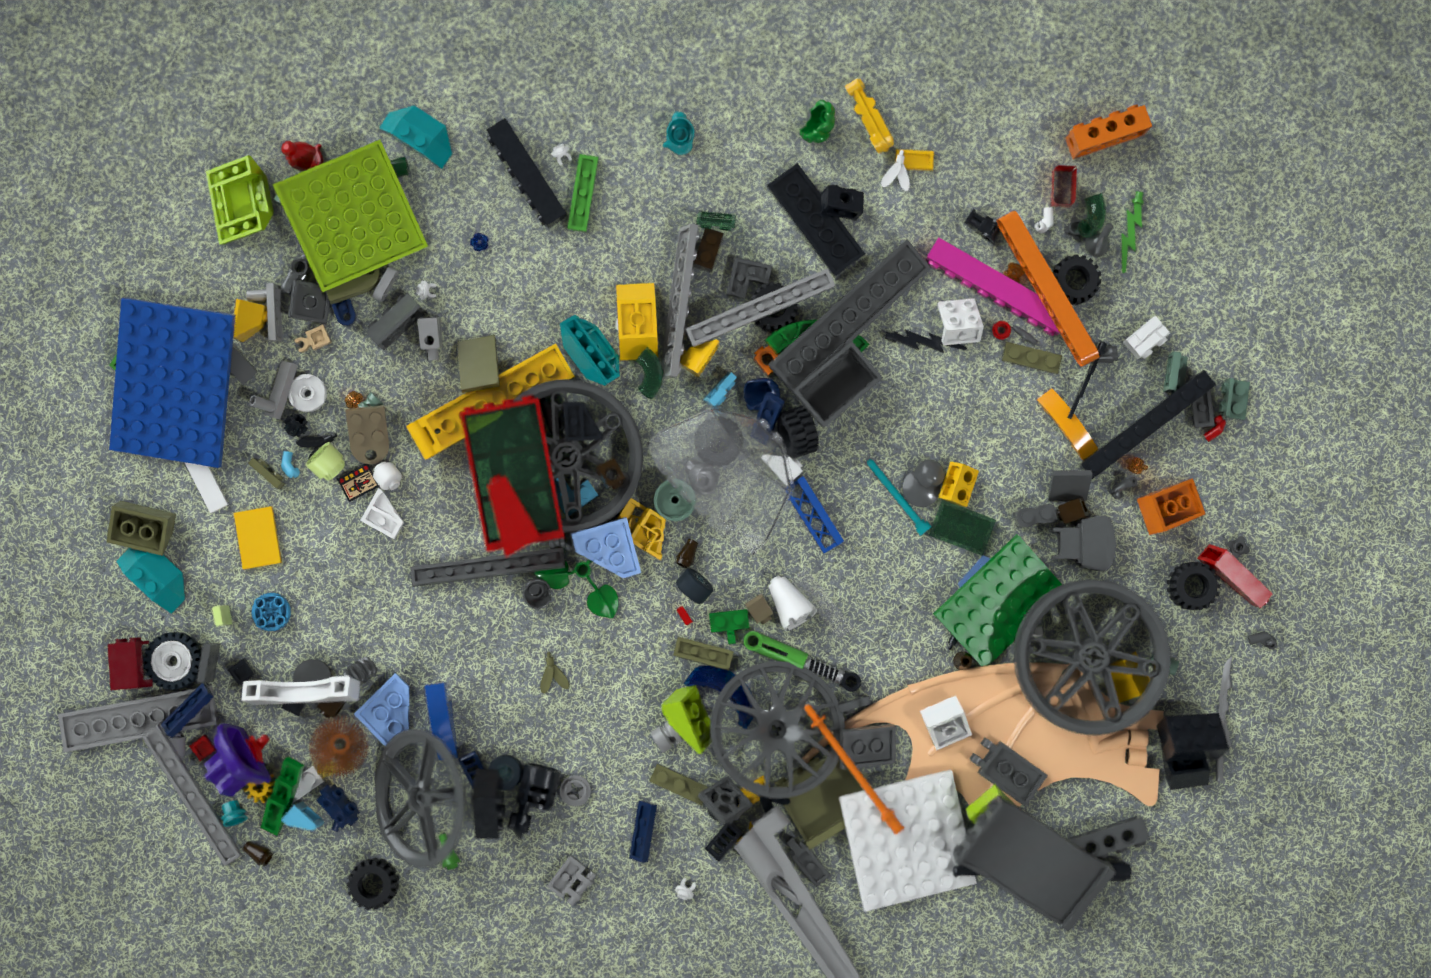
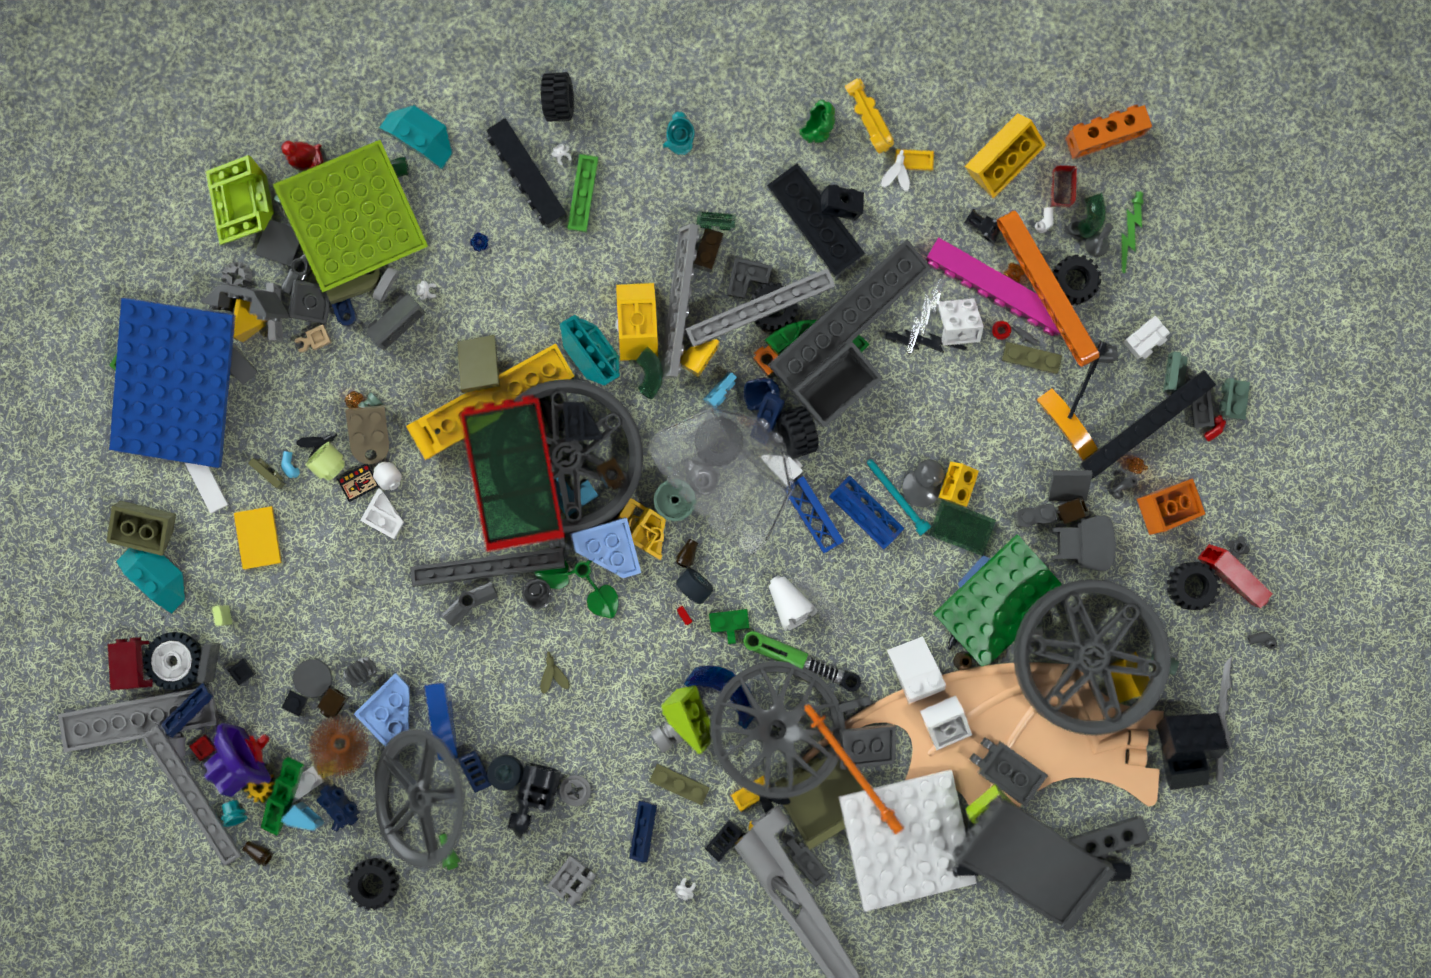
(244, 272): none -> light grey gear
(263, 303): none -> dark grey slope
(271, 611): dark azure tile -> none
(276, 403): light grey piece -> none
(278, 243): none -> dark grey tile
(295, 425): black gear -> none
(300, 386): white plate -> none
(326, 690): white arch -> none
(430, 327): light grey torso -> none
(459, 609): none -> dark grey piece
(487, 803): black brick -> none
(512, 519): red slope -> none
(557, 97): none -> black tyre
(703, 653): olive plate -> none
(723, 801): dark grey piece -> none
(759, 609): dark tan slope -> none
(864, 514): none -> blue fence
(916, 670): none -> white slope
(927, 306): none -> clear piece
(1006, 155): none -> yellow slope

